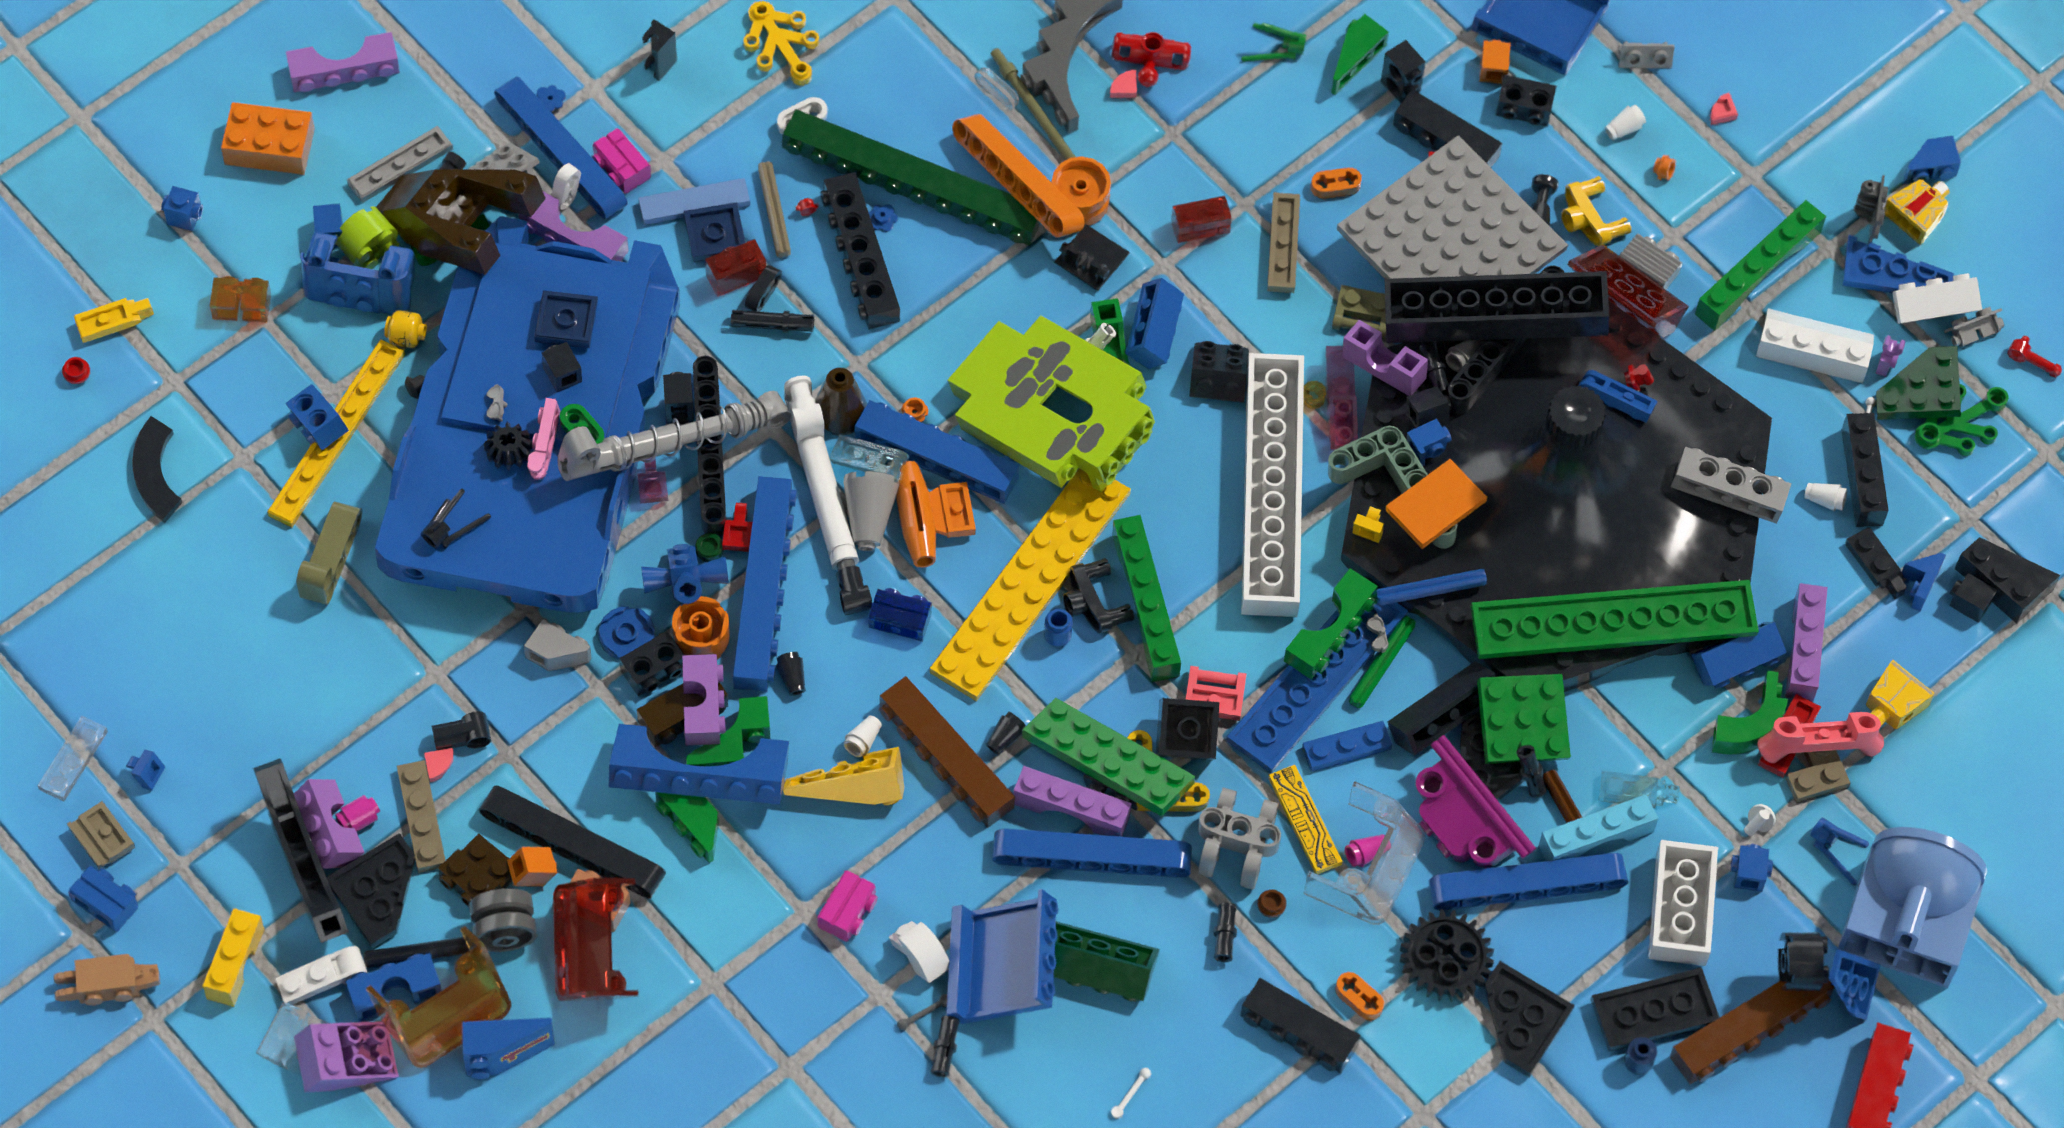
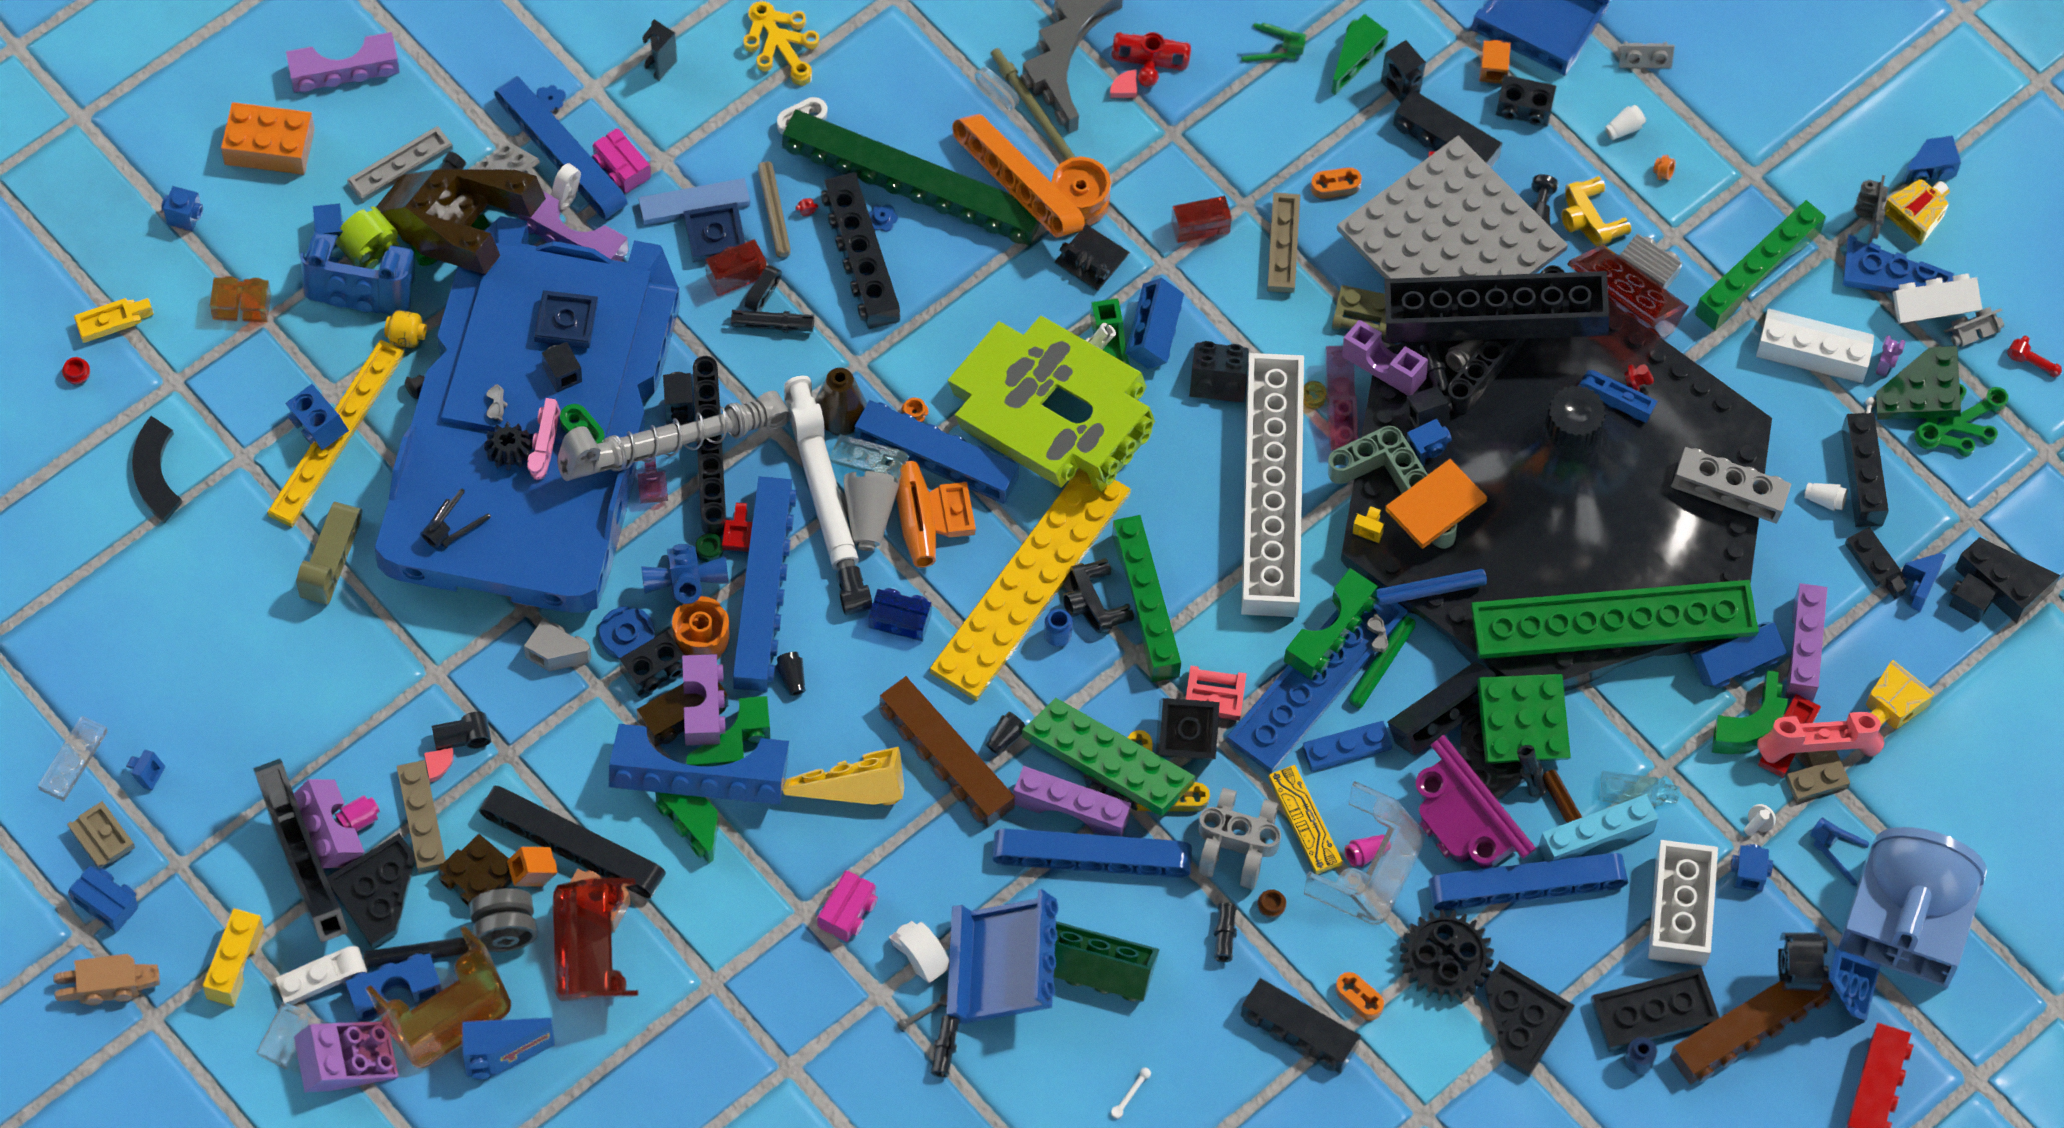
(862, 736): white cone -> none
(1723, 110): coral tile -> none

